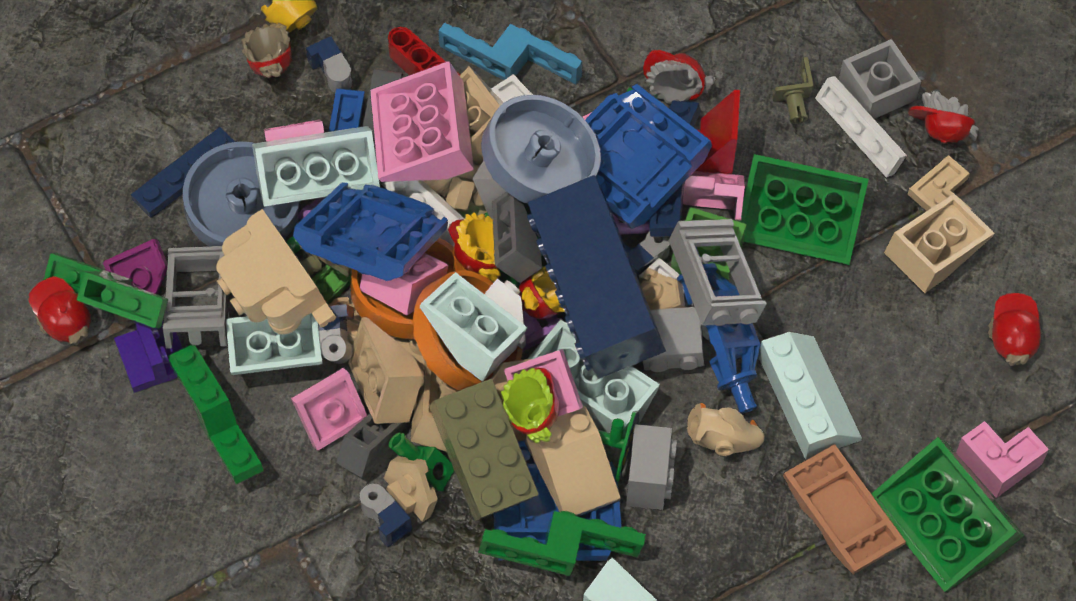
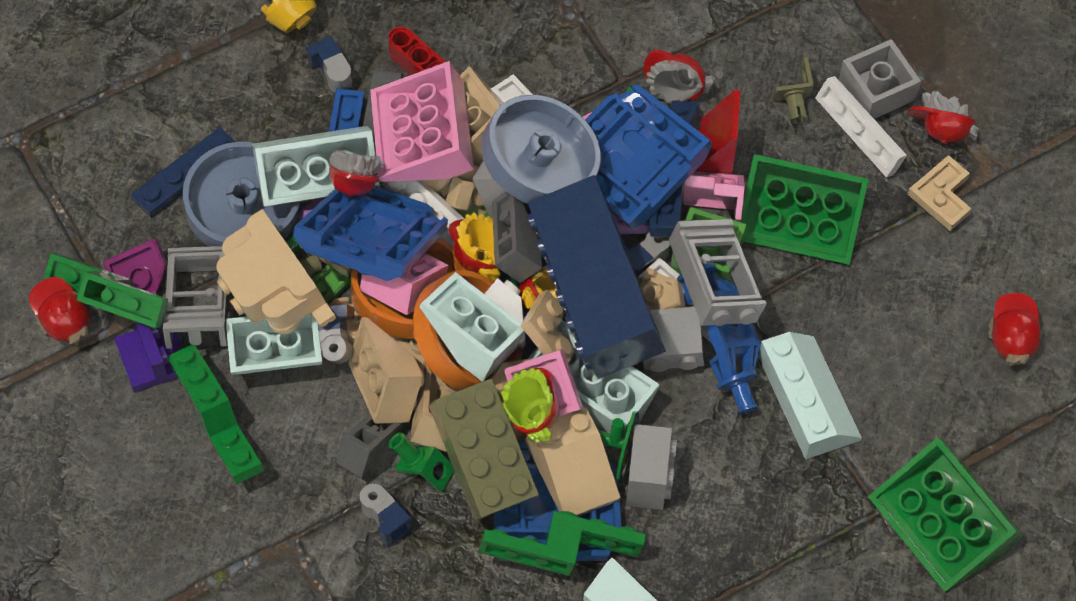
(268, 50): dark tan hair -> none
(294, 130): bright pink tile -> none
(329, 408): bright pink tile -> none
(354, 173): none -> hair
(410, 486): tan plate -> none
(510, 53): dark azure bracket -> none
(542, 325): none -> tan plate
(723, 430): tan animal -> none
(843, 509): nougat slope -> none
(937, 242): tan slope -> none
(1001, 463): bright pink panel -> none

